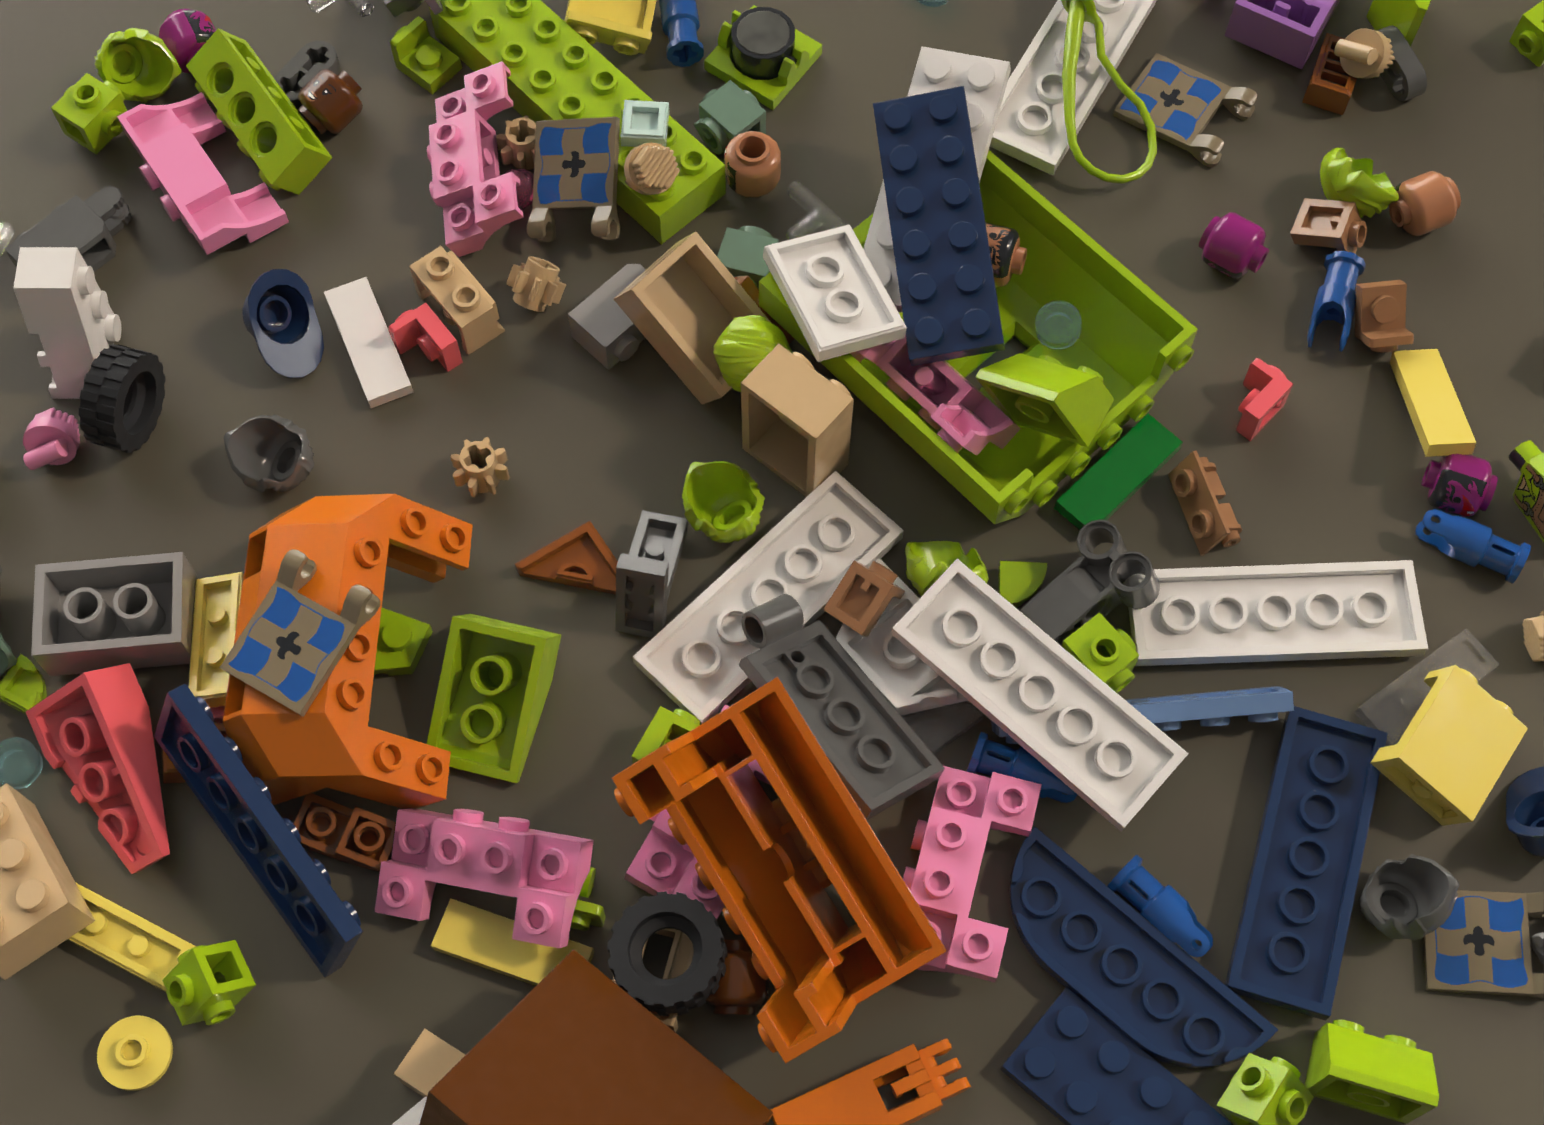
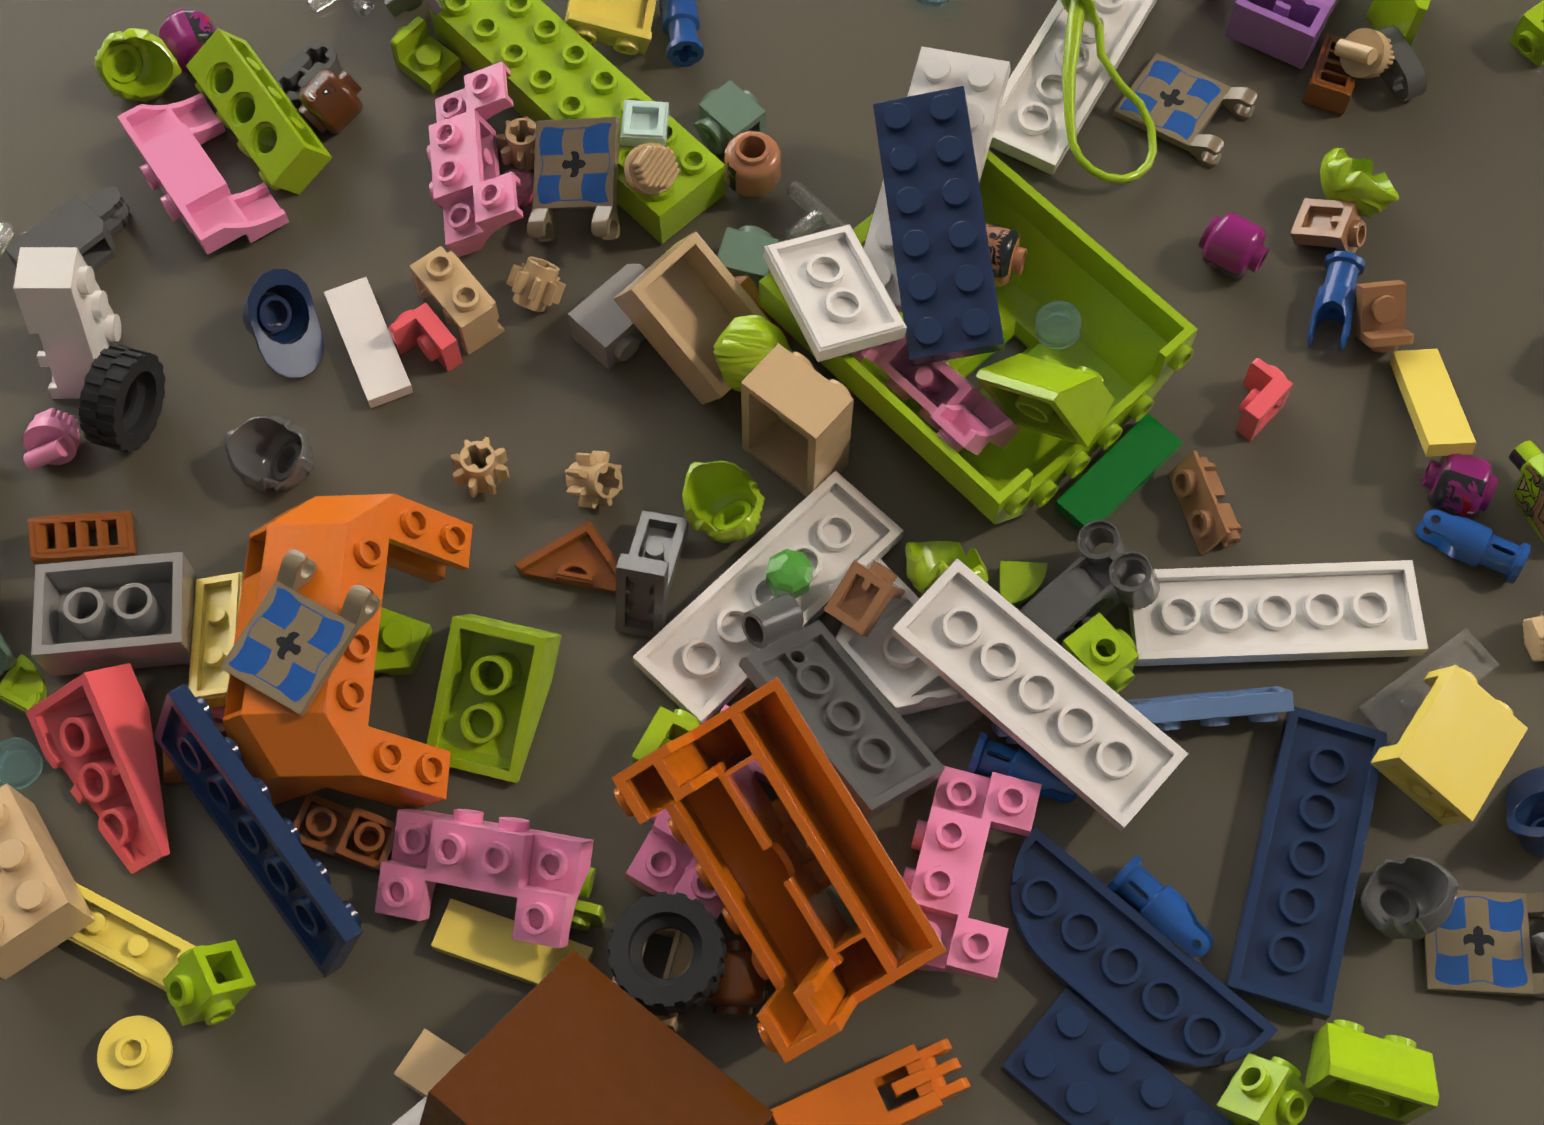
(62, 526): none -> dark orange slope
(90, 112): lime brick -> none
(594, 479): none -> tan gear
(766, 54): piece -> none
(789, 573): none -> bright green tile
(1425, 203): nougat head -> none

